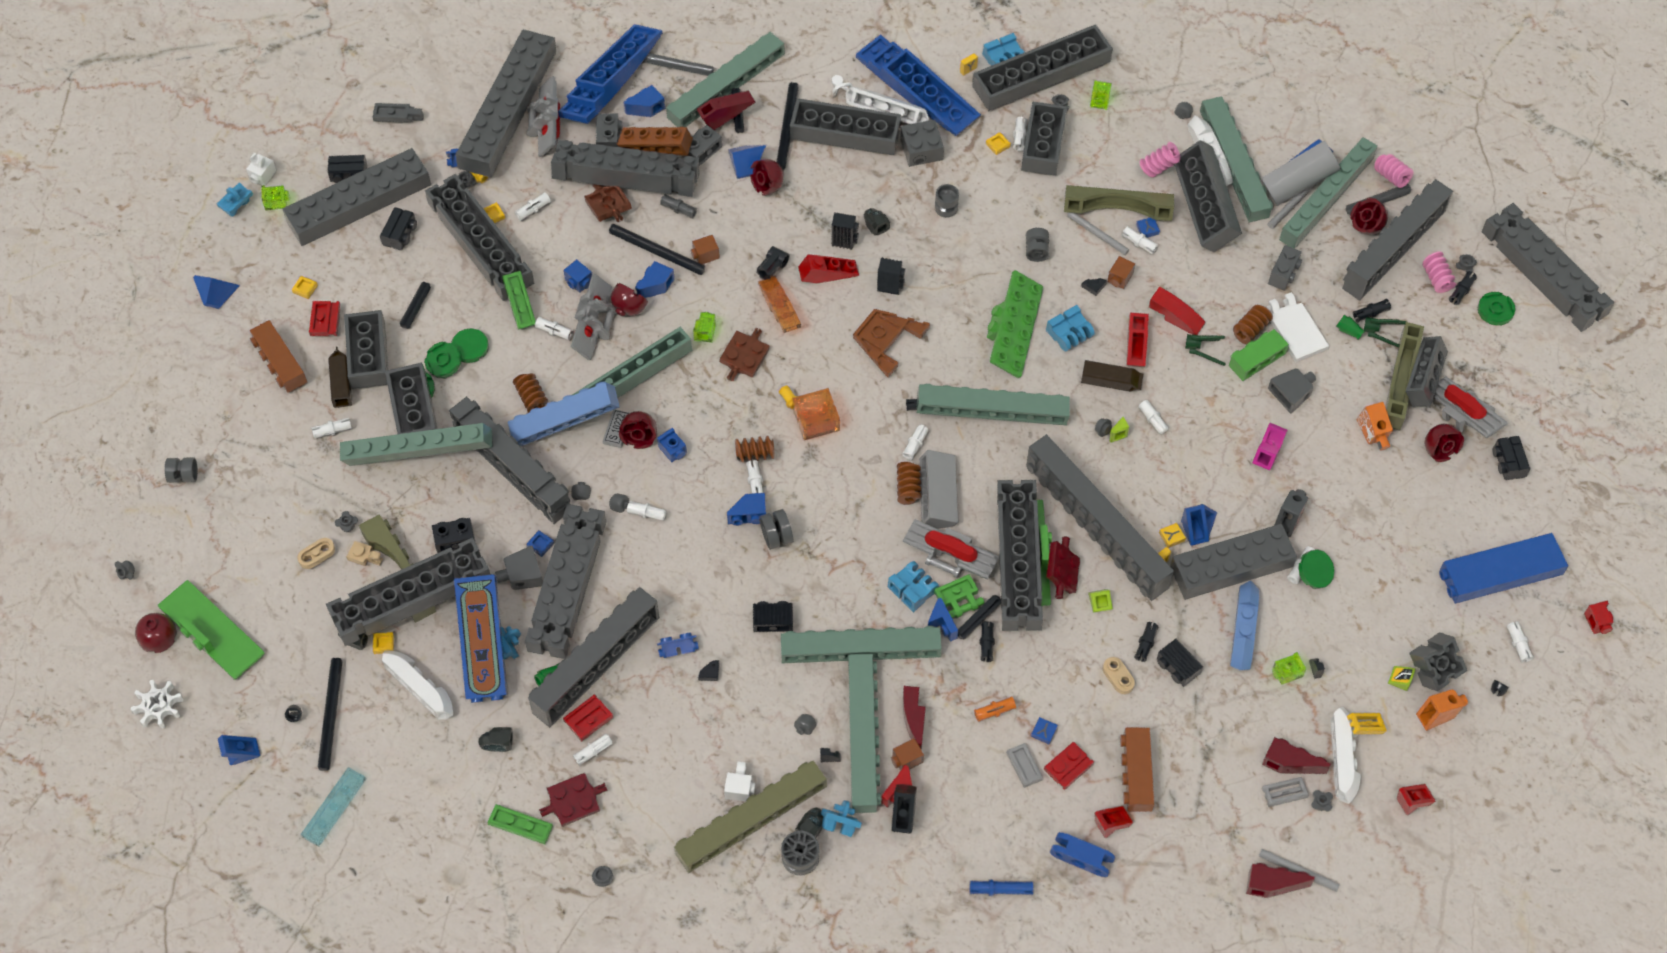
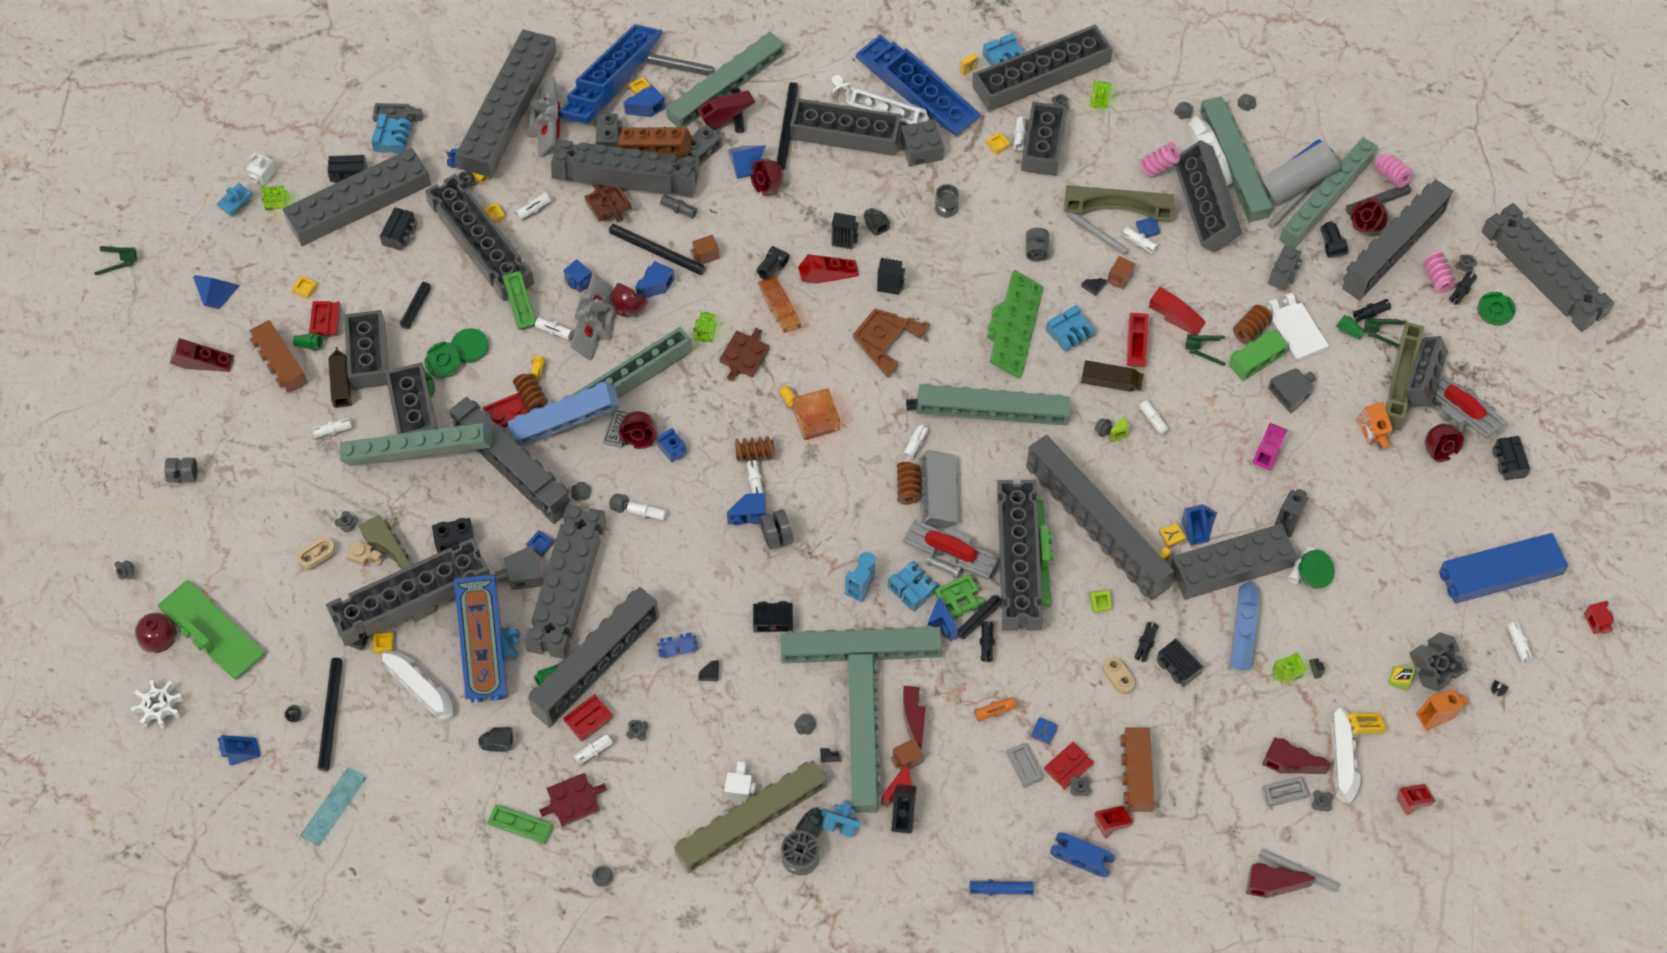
(126, 254): none -> dark green plant
(200, 357): none -> dark red slope
(309, 341): none -> green cone
(391, 134): none -> dark azure legs
(505, 409): none -> red plate
(537, 366): none -> yellow pin
(636, 86): none -> yellow tile
(637, 724): none -> dark grey plate
(858, 582): none -> dark azure legs
(1063, 567): dark red plate -> none
(1075, 790): none -> dark grey plate
(1246, 102): none -> dark grey piece
(1334, 243): none -> black piece

